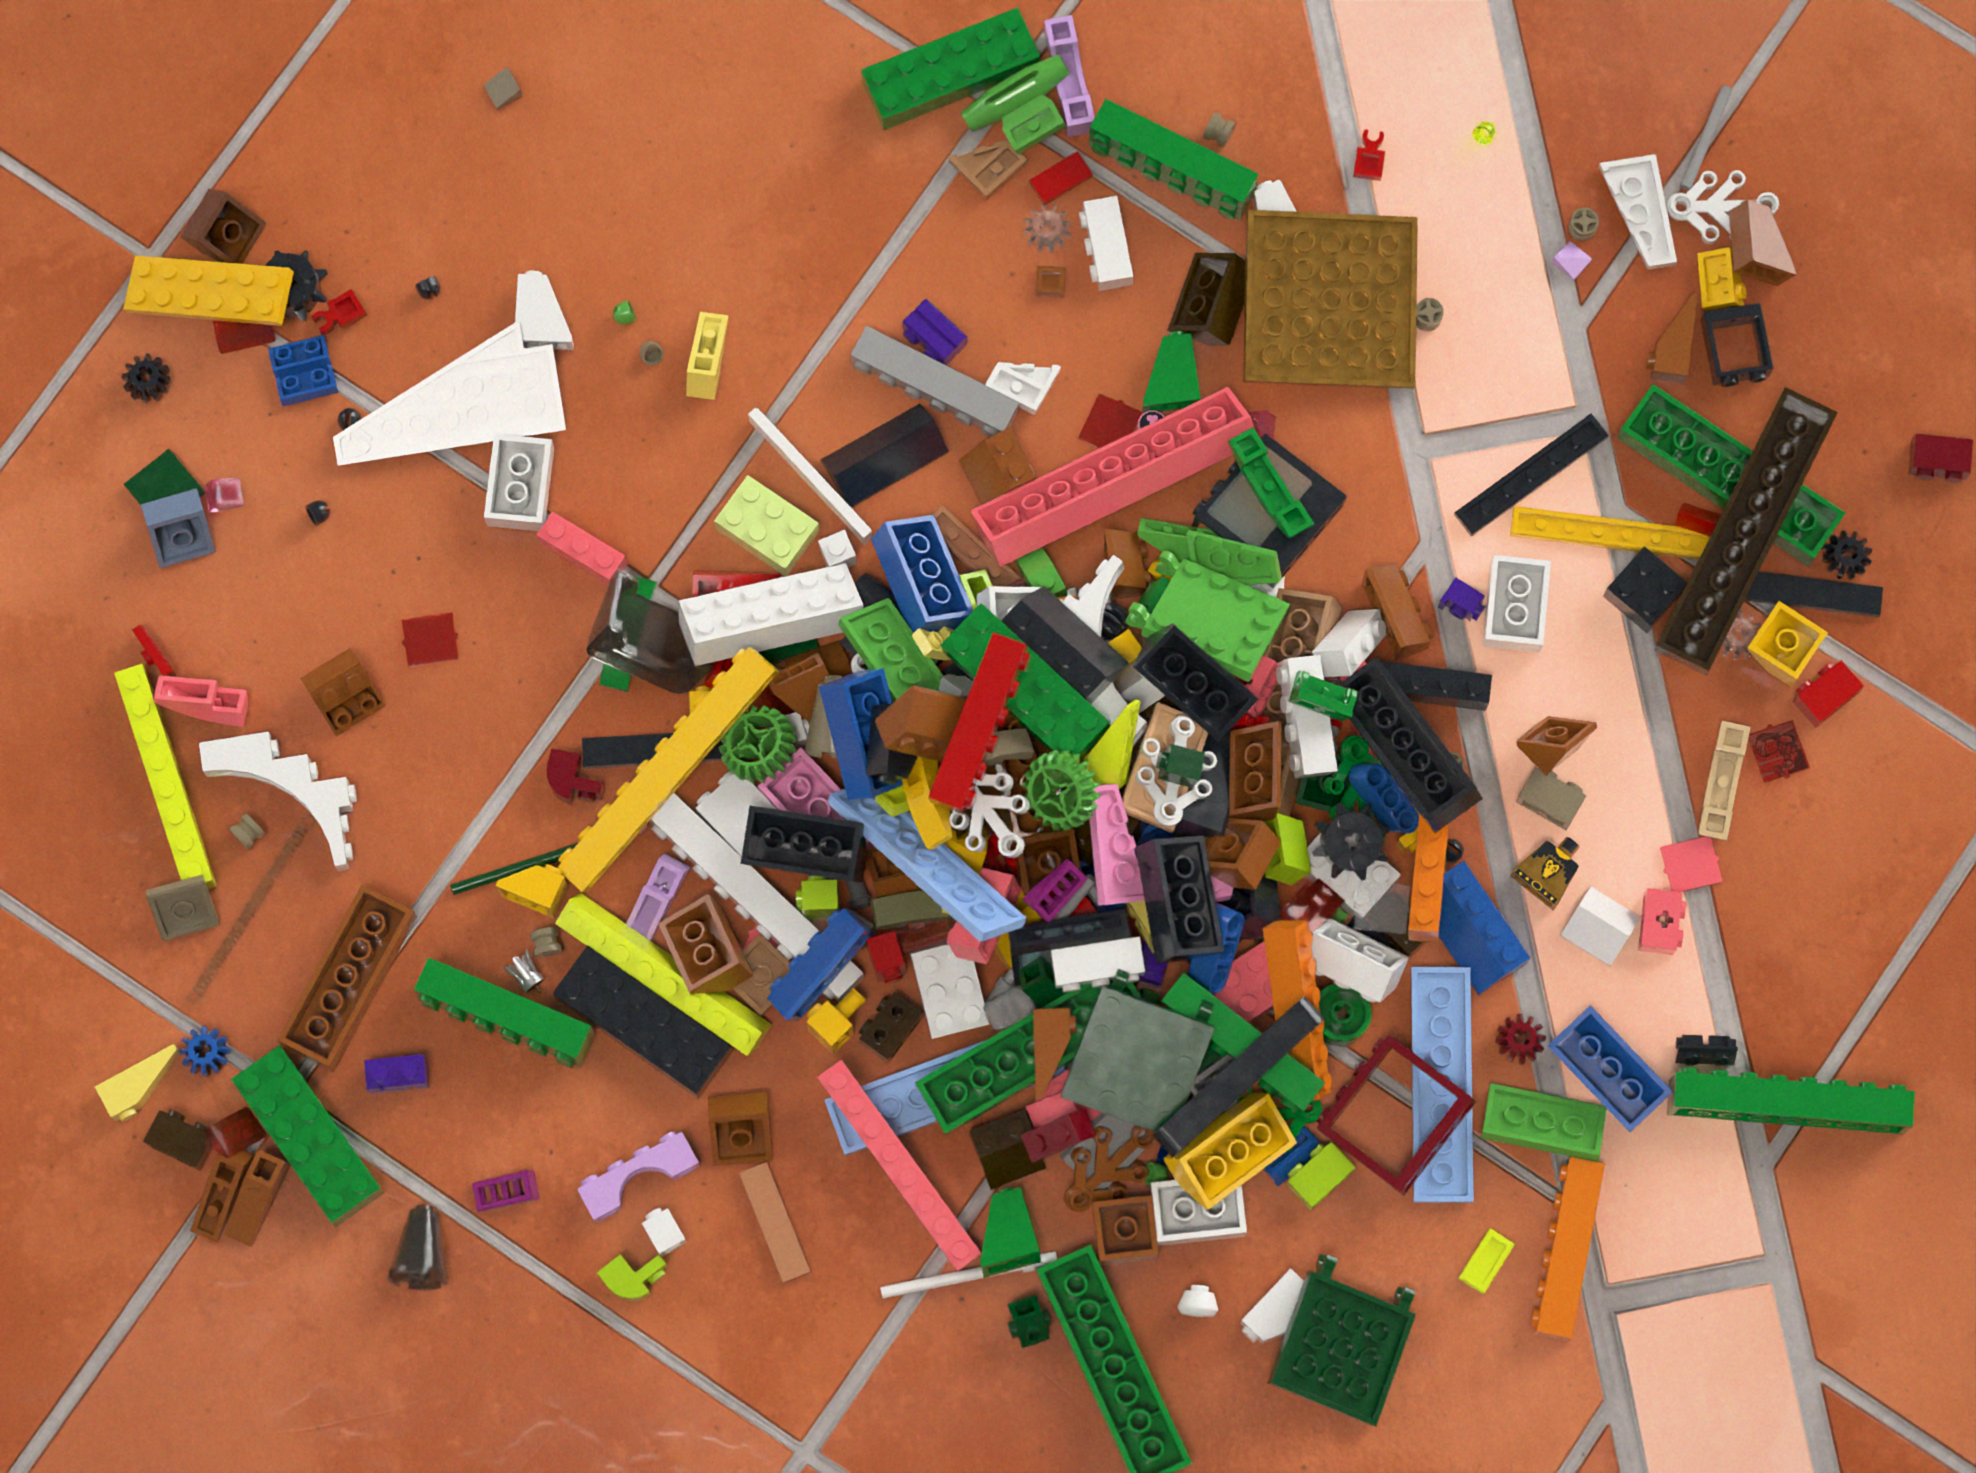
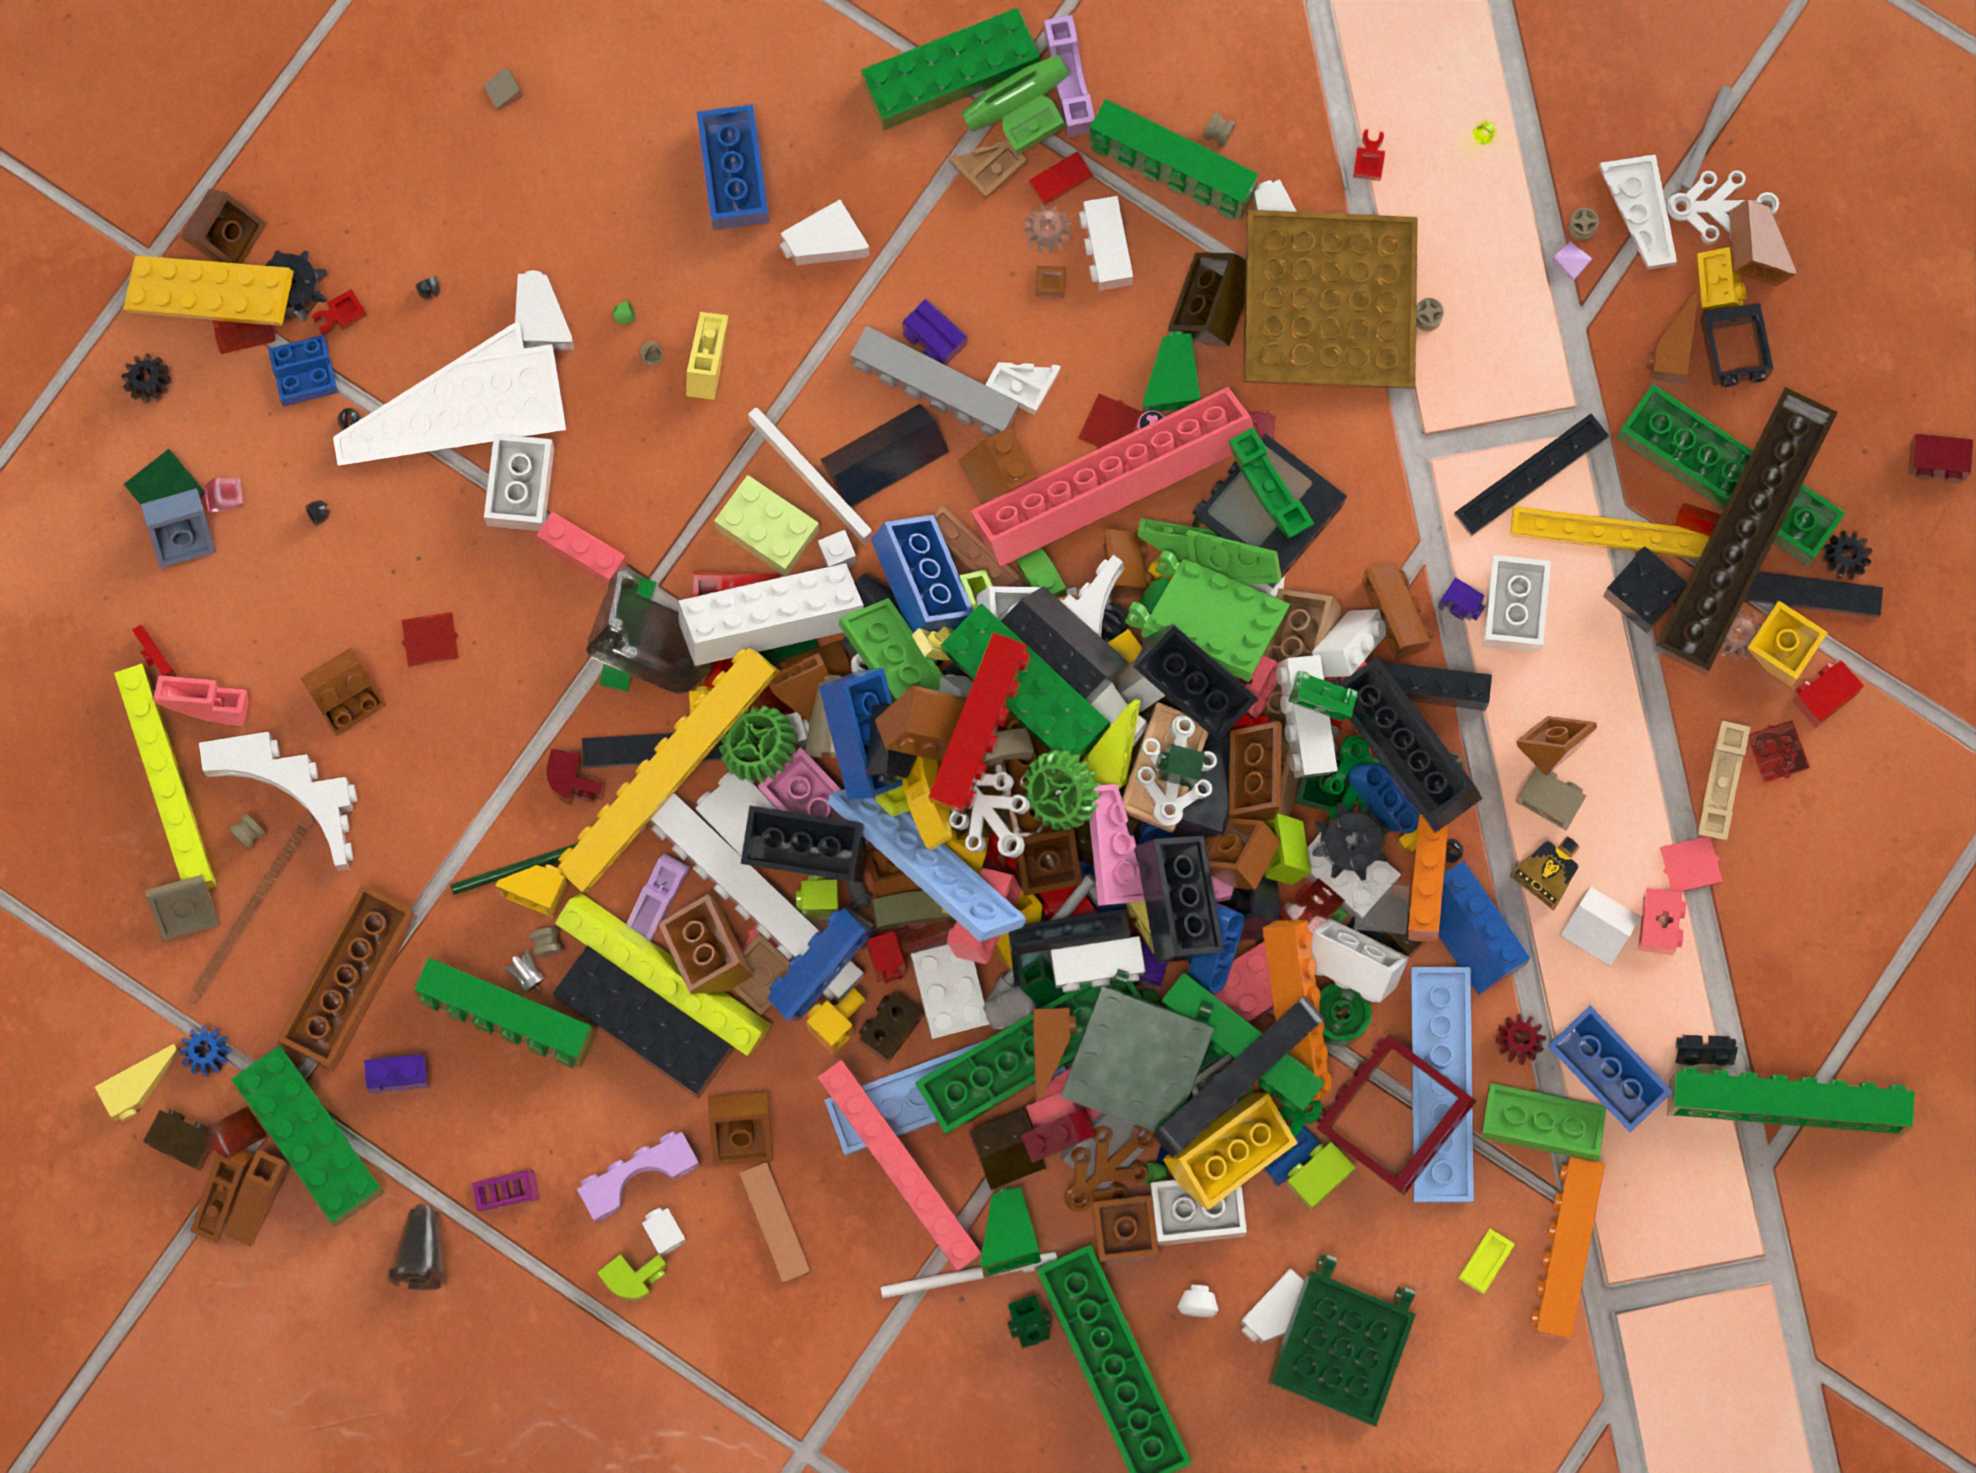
(732, 167): none -> blue brick
(824, 237): none -> white slope
(1049, 883): magenta slope -> none

